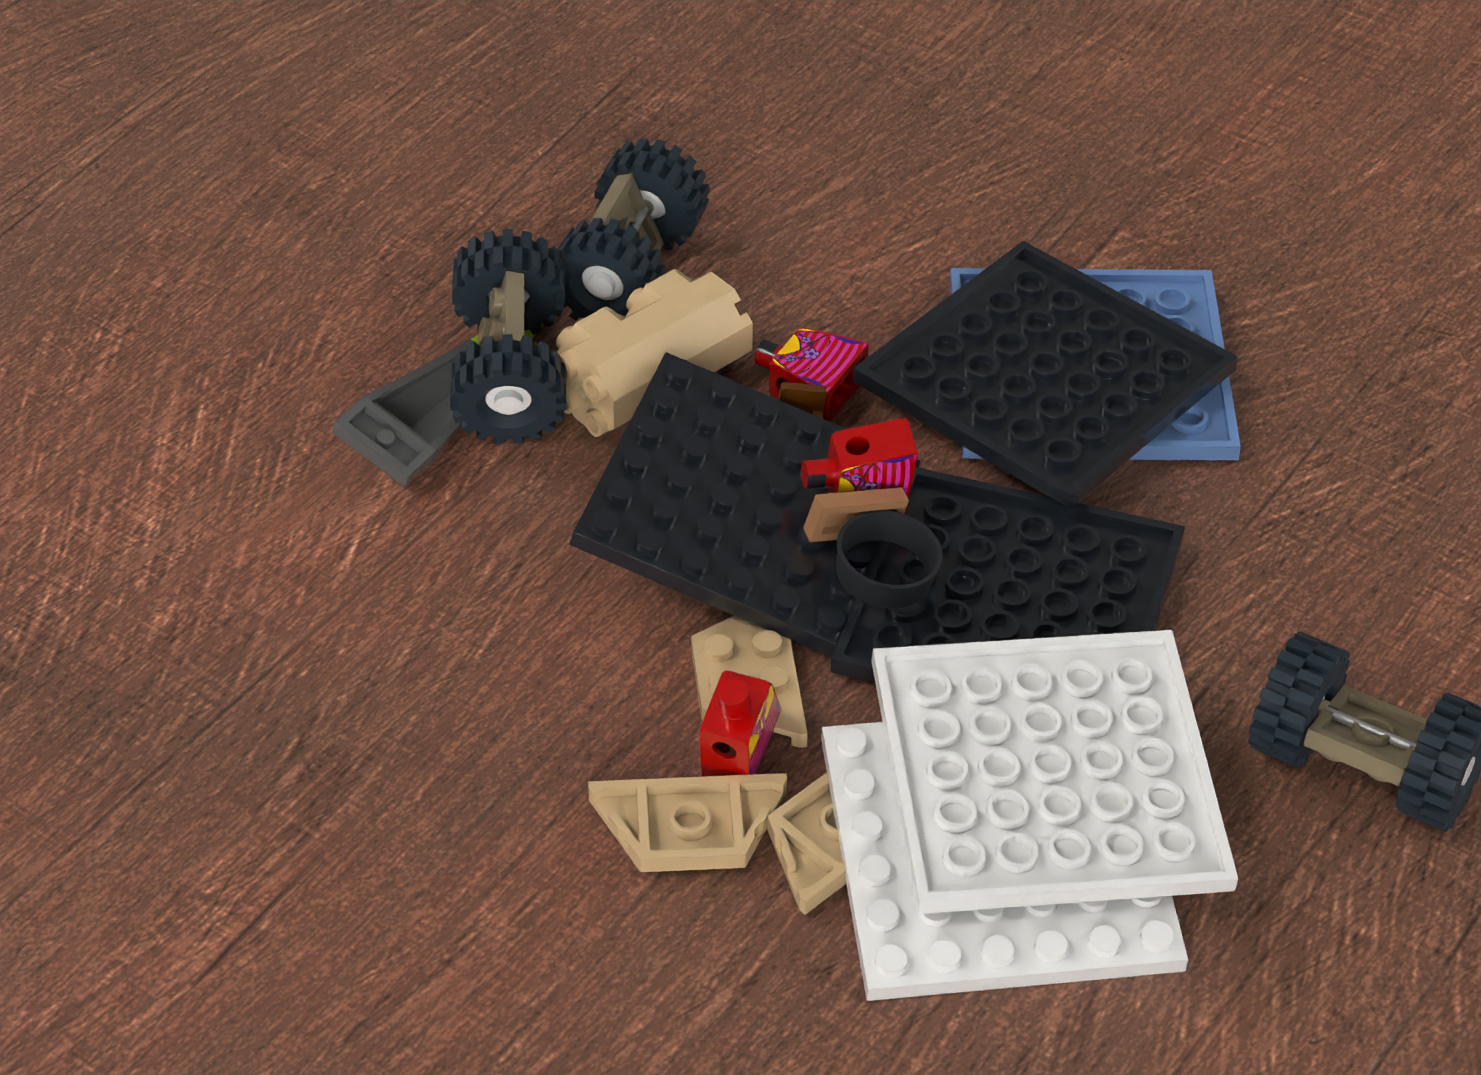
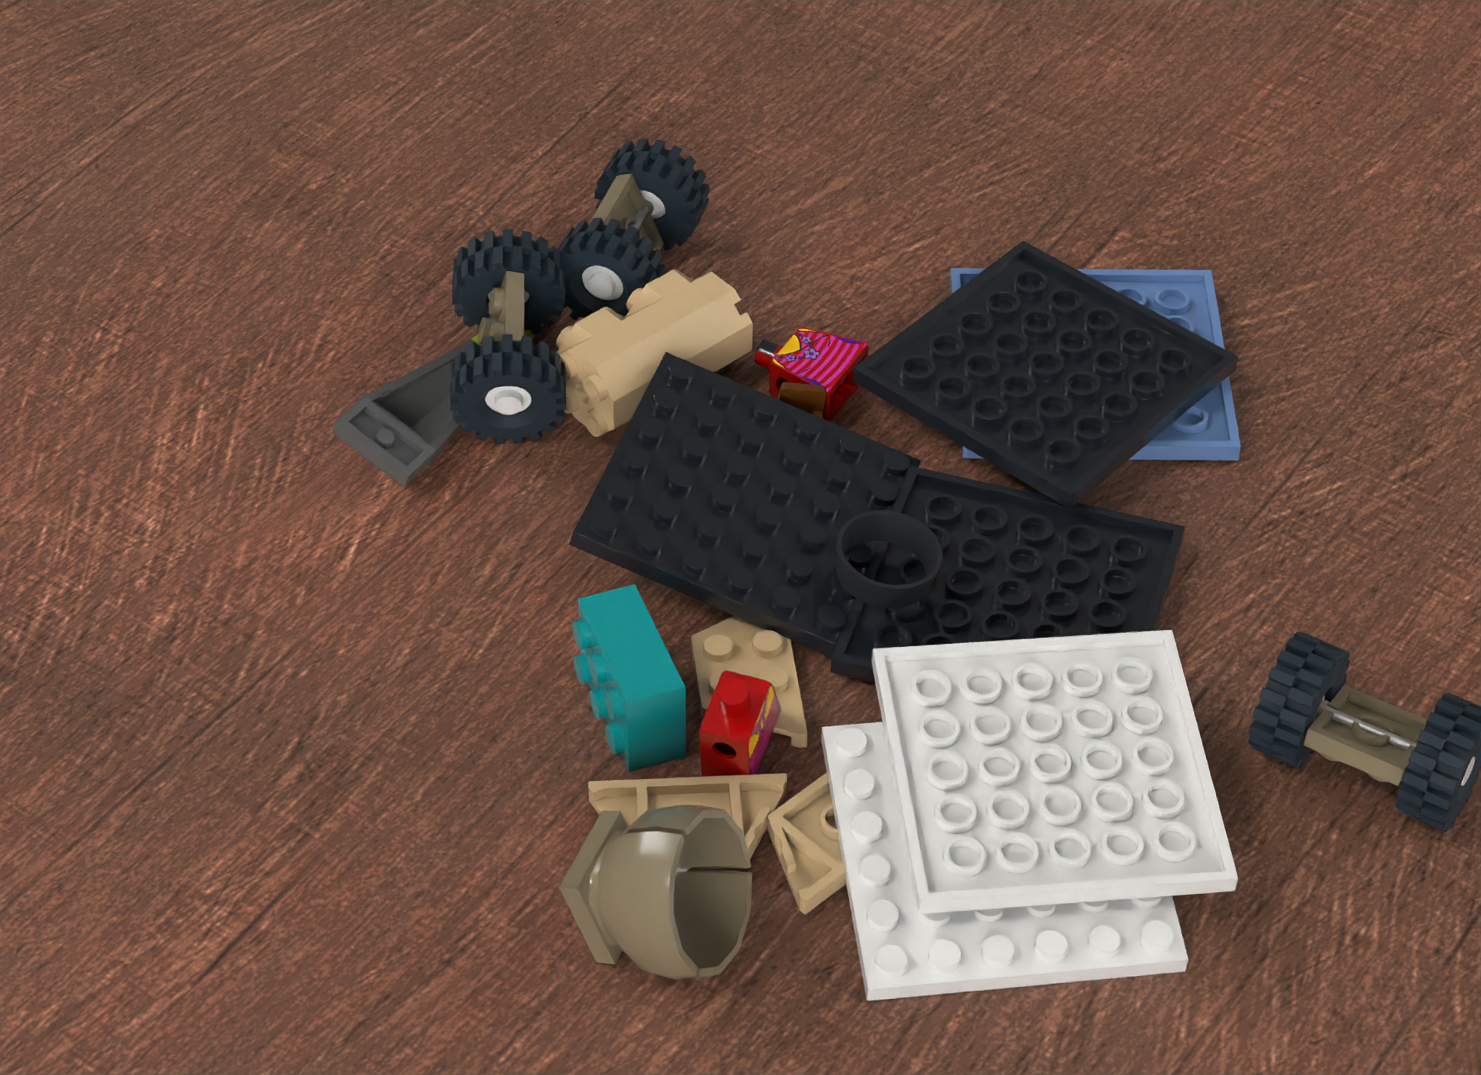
(630, 678): none -> teal brick
(641, 895): none -> dark tan plate
(833, 510): medium nougat plate -> none
(865, 459): red torso -> none

